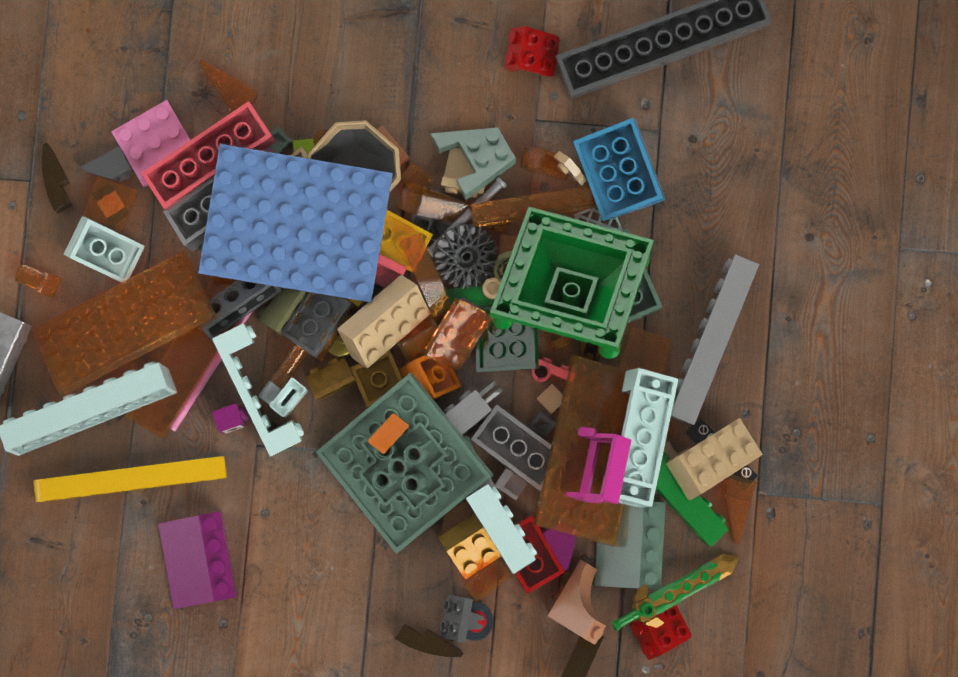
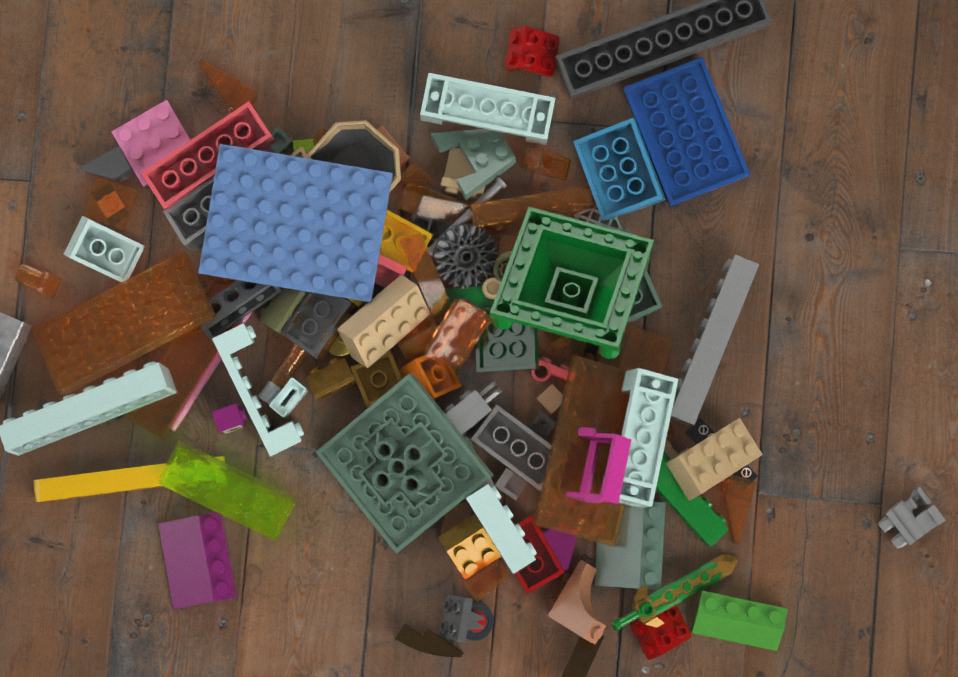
(54, 180): dark brown slope -> none
(227, 490): none -> clear neon green brick
(388, 433): orange sticker -> none
(487, 107): none -> light aqua plate
(566, 166): tan plate -> none
(686, 131): none -> blue plate
(739, 620): none -> bright green slope
(906, 523): none -> light grey hips

